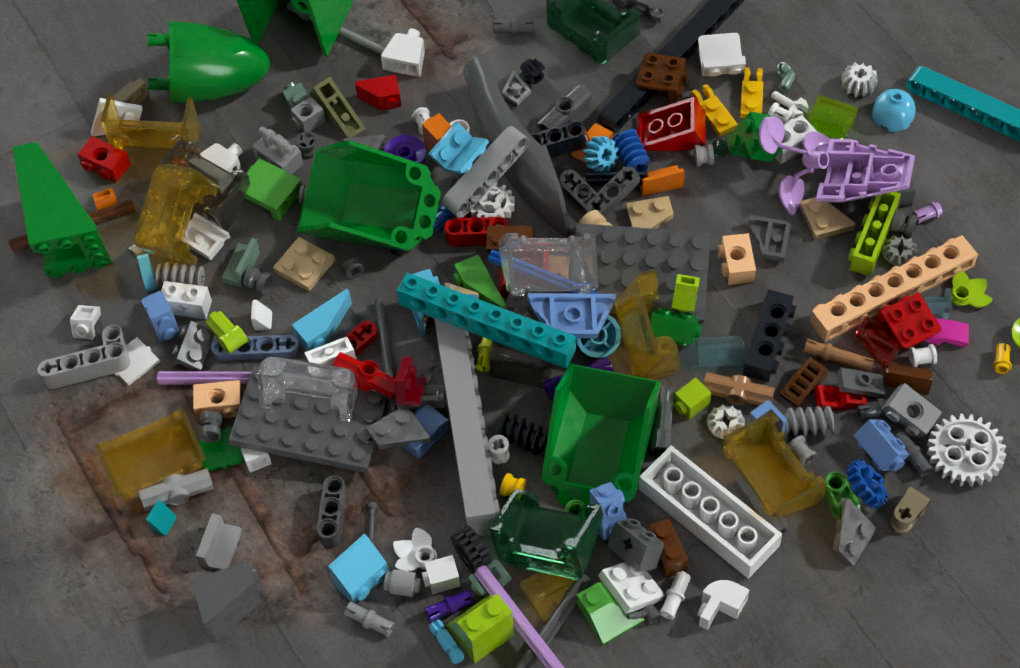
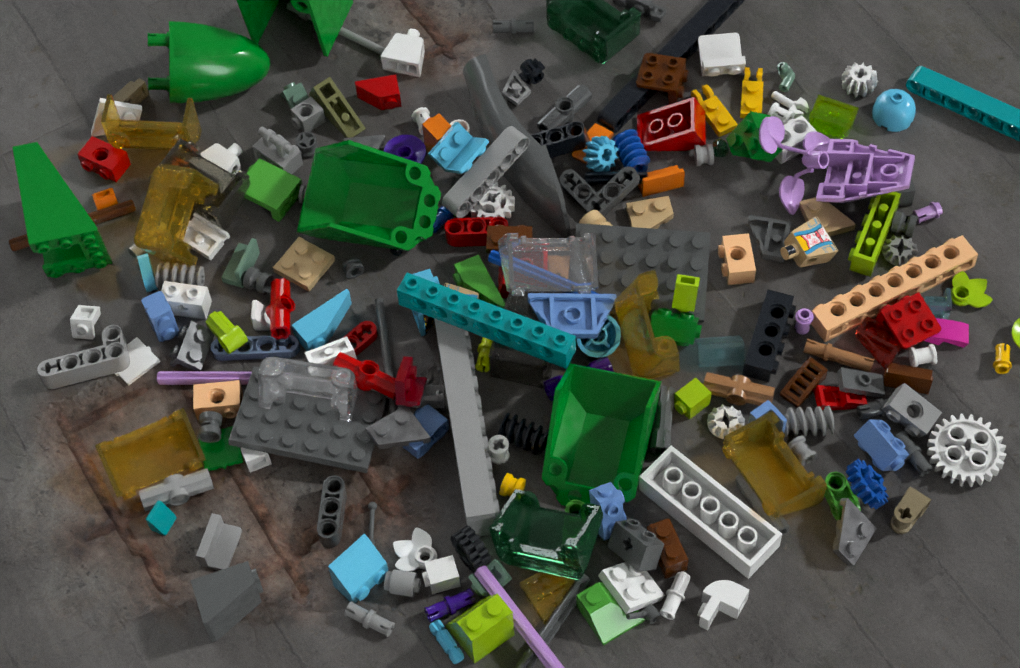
(280, 309): none -> red piece
(803, 320): none -> lavender pin
(809, 244): none -> torso

